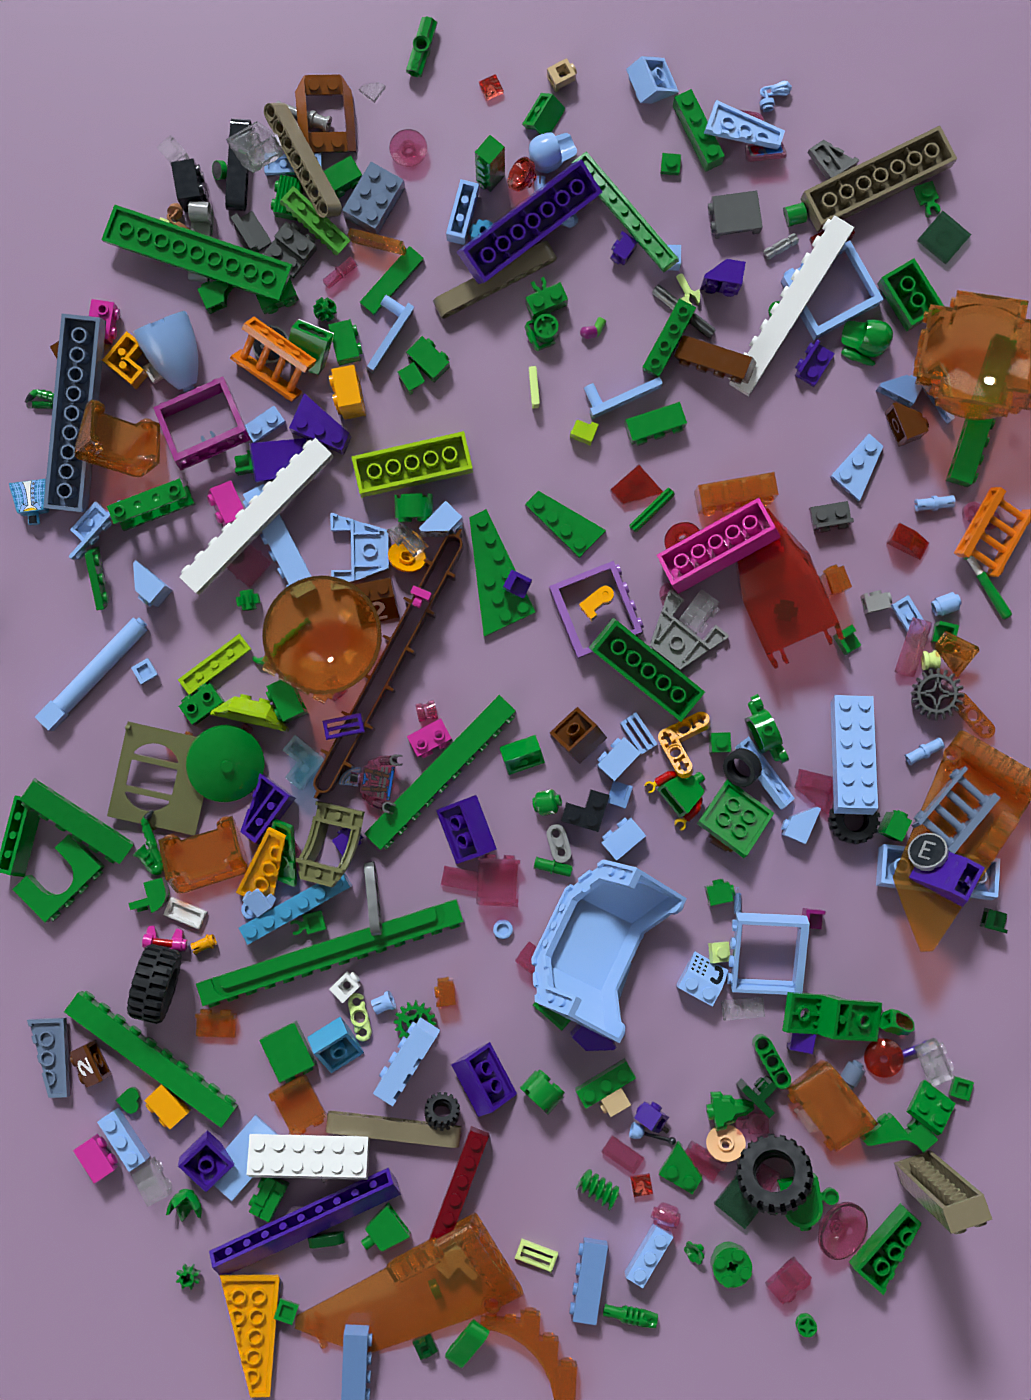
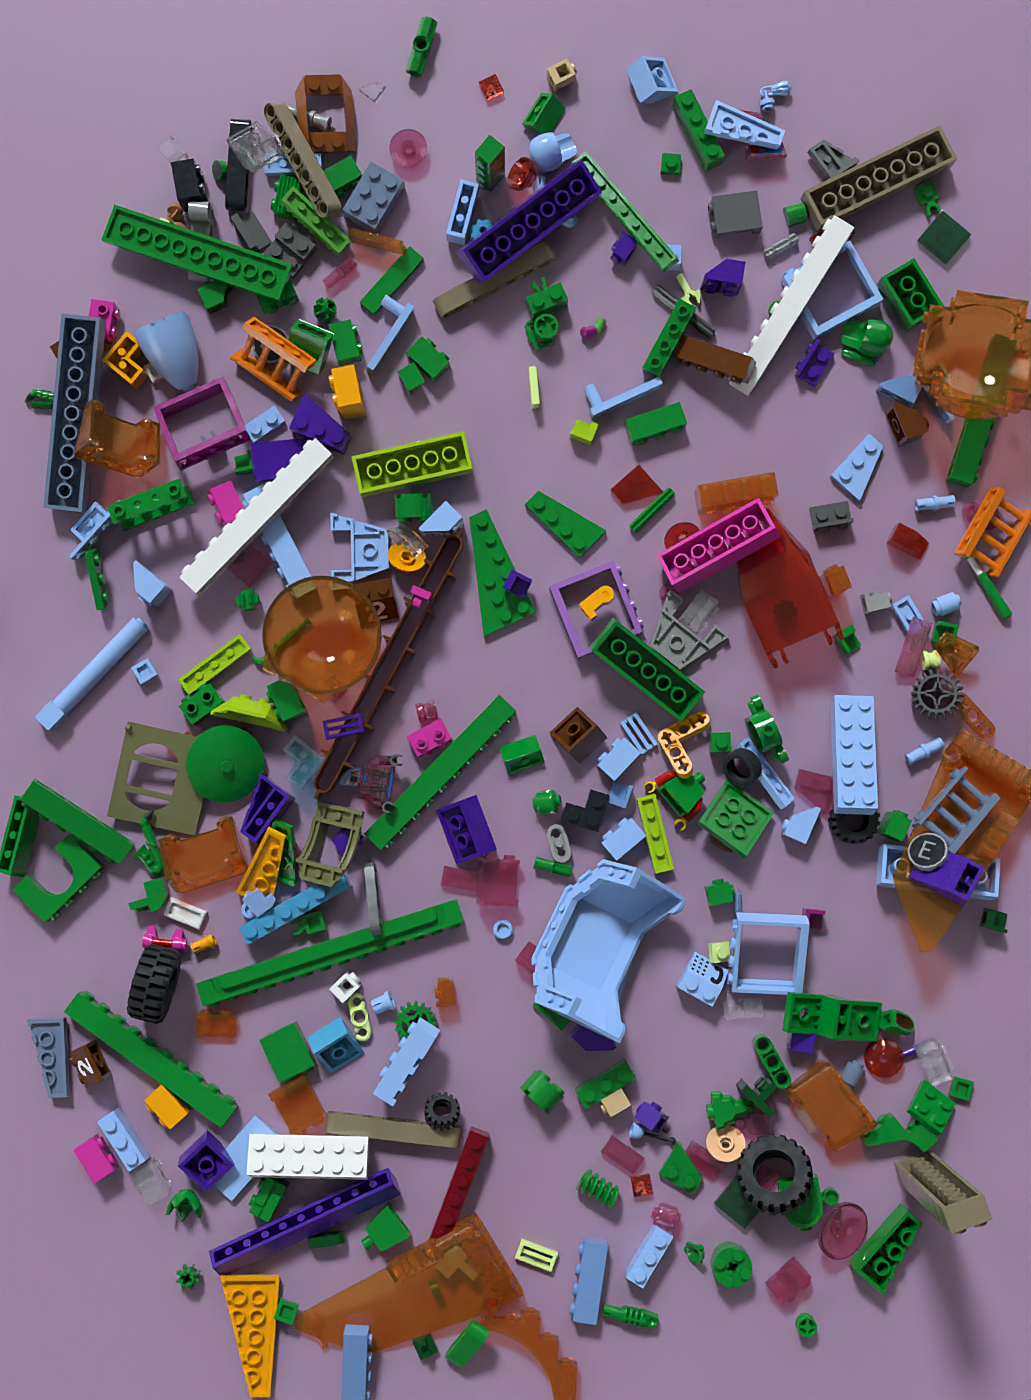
(29, 499): torso -> none
(129, 1100): green tile -> none
(484, 1079): dark purple slope -> none
(655, 833): none -> lime plate

